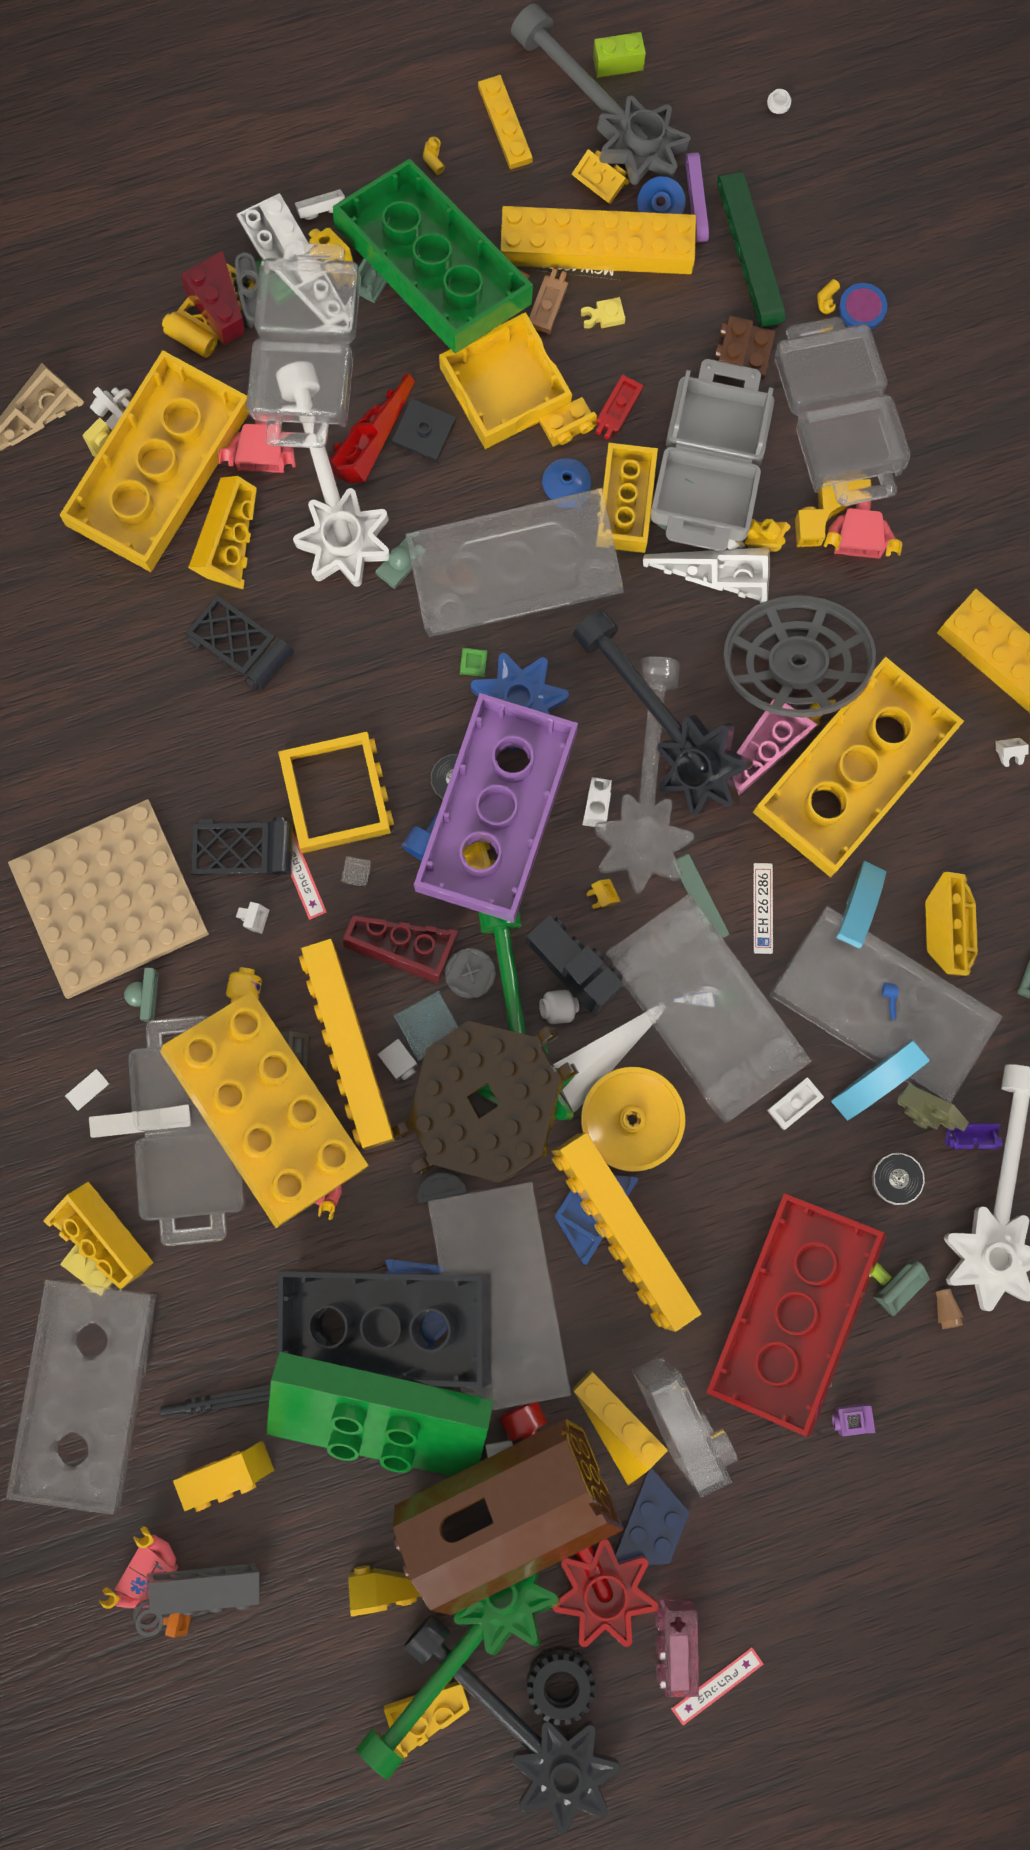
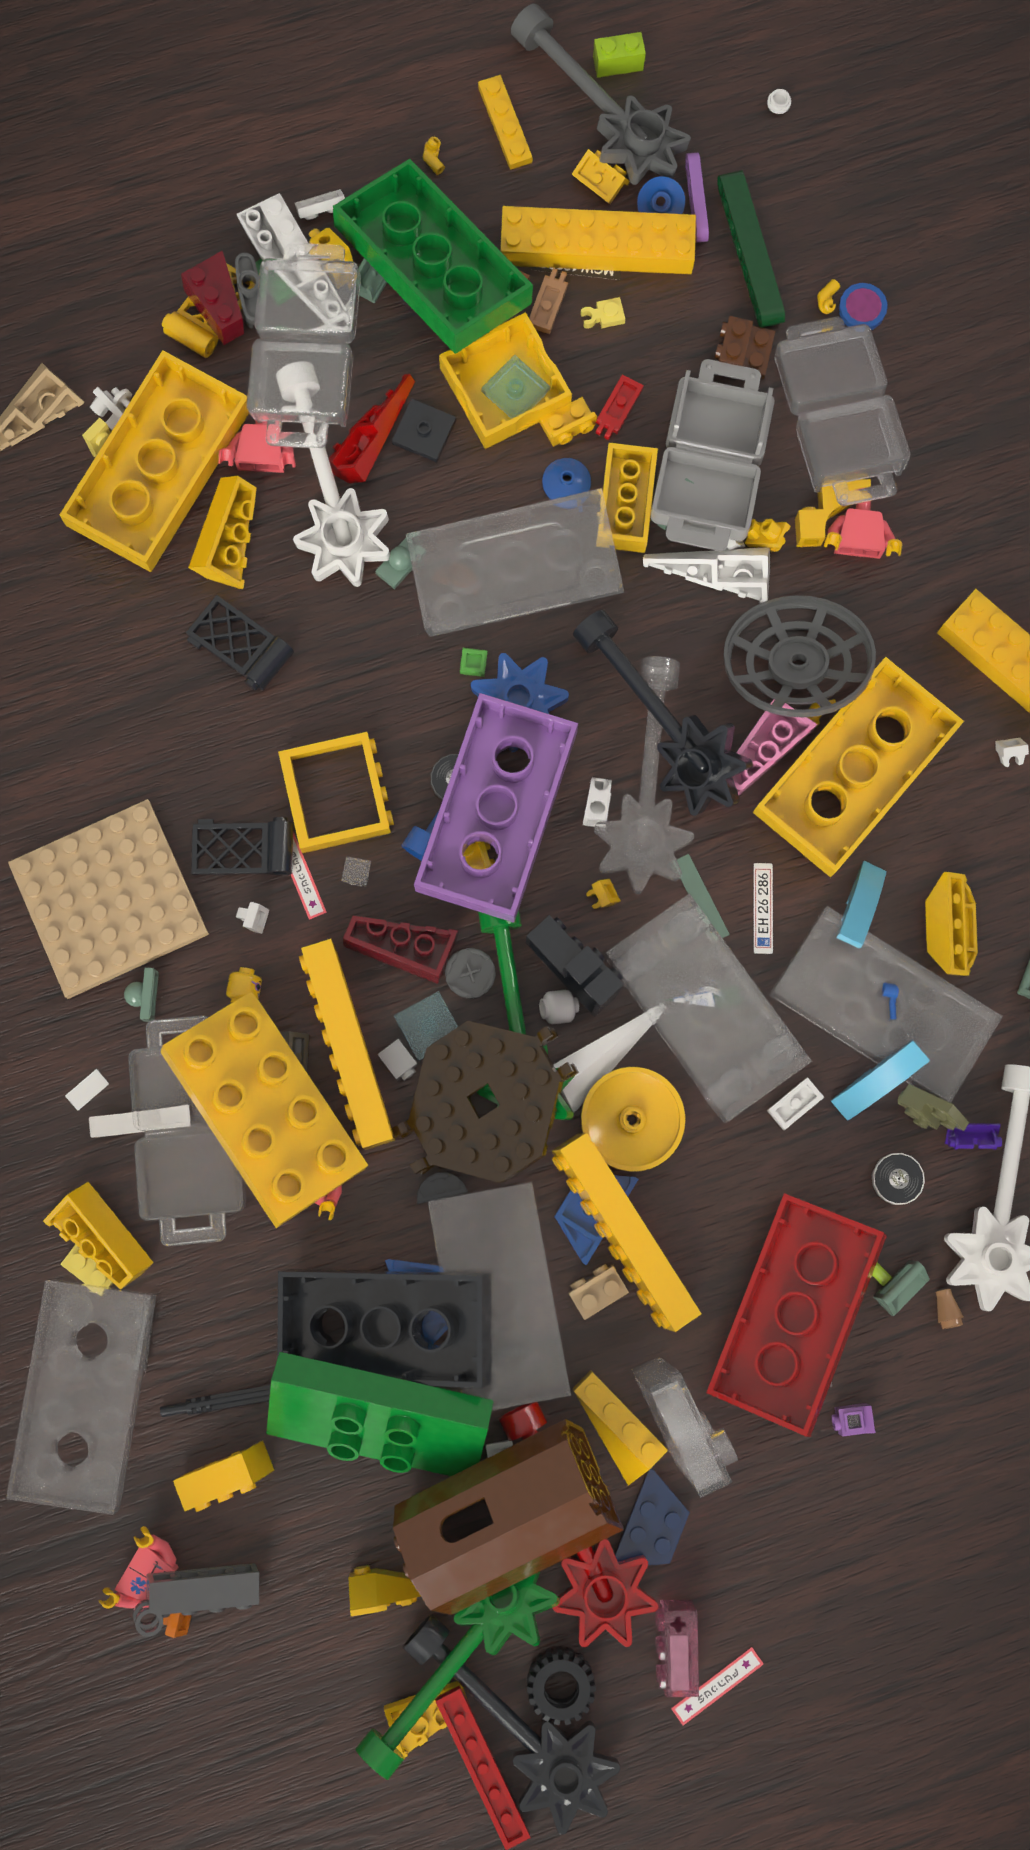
(482, 1767): none -> red plate
(515, 388): none -> clear light blue plate
(598, 1291): none -> tan bracket

